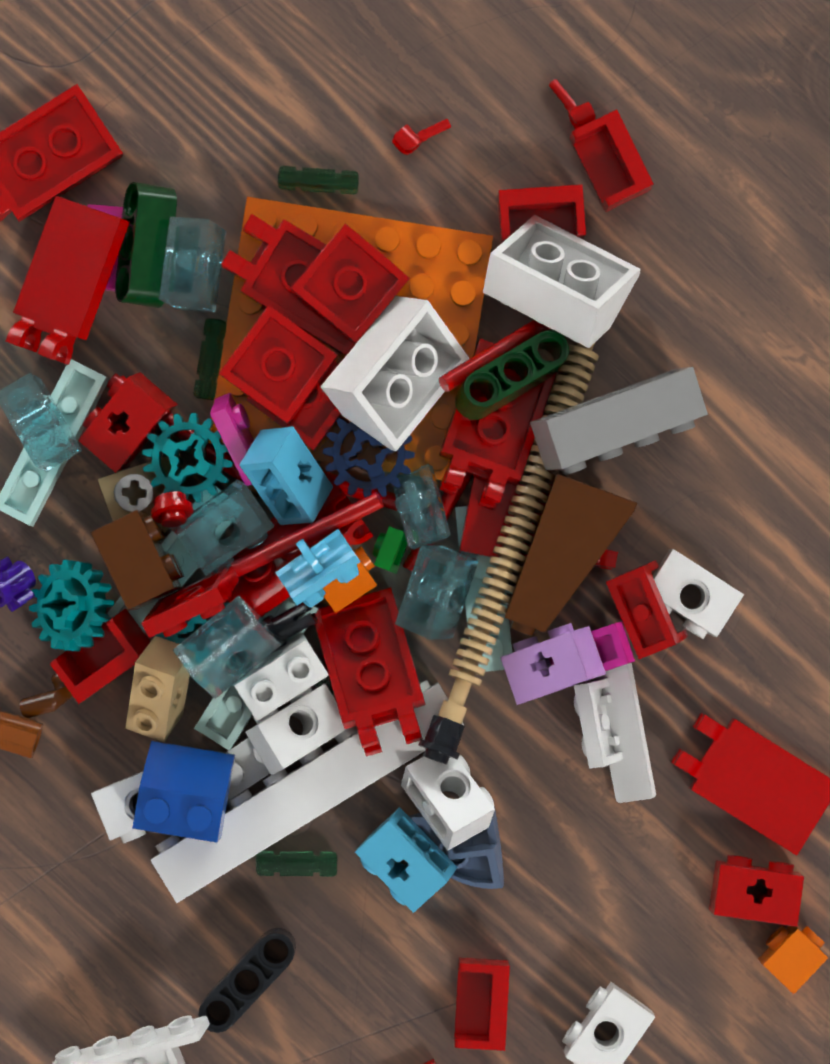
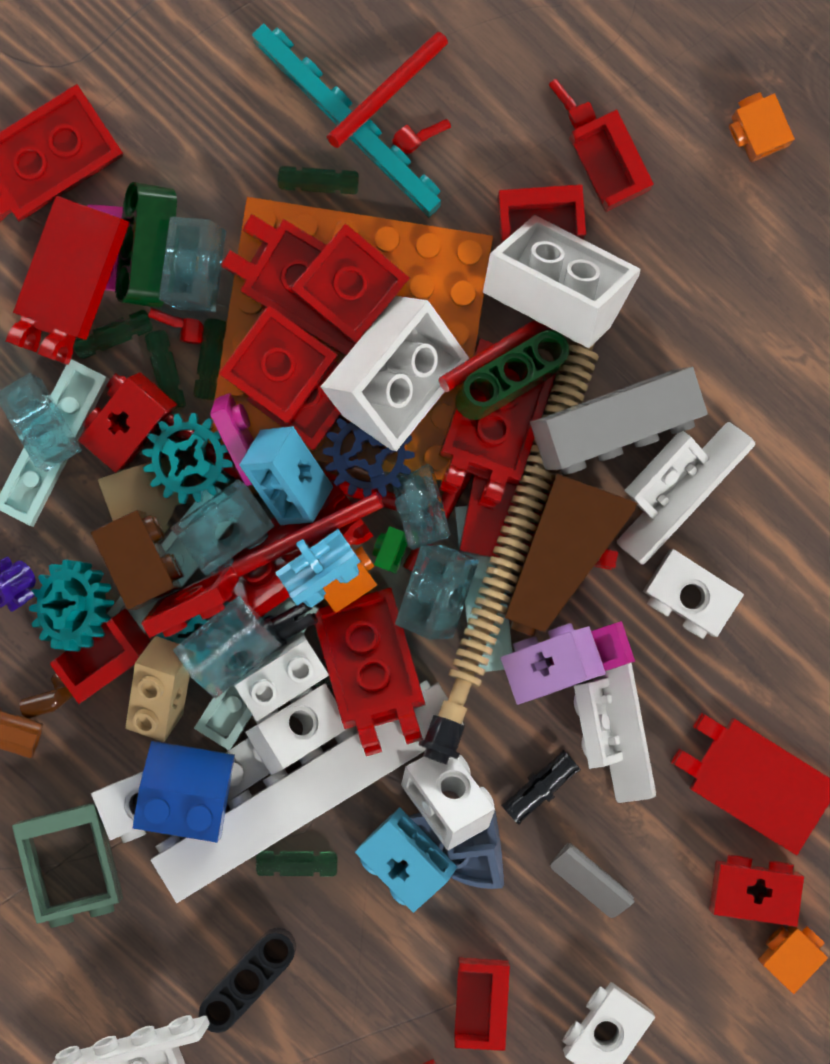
(63, 913): none -> sand green window
(113, 334): none -> clear green axle
(142, 484): light grey bush -> none
(164, 366): none -> clear green axle
(171, 509): red plate -> none
(191, 329): none -> red hand
(336, 106): none -> teal plate
(387, 90): none -> red bar
(540, 787): none -> black pin
(591, 881): none -> light grey slope
(644, 611): red panel -> none
(677, 485): none -> white bracket
(760, 126): none -> orange brick

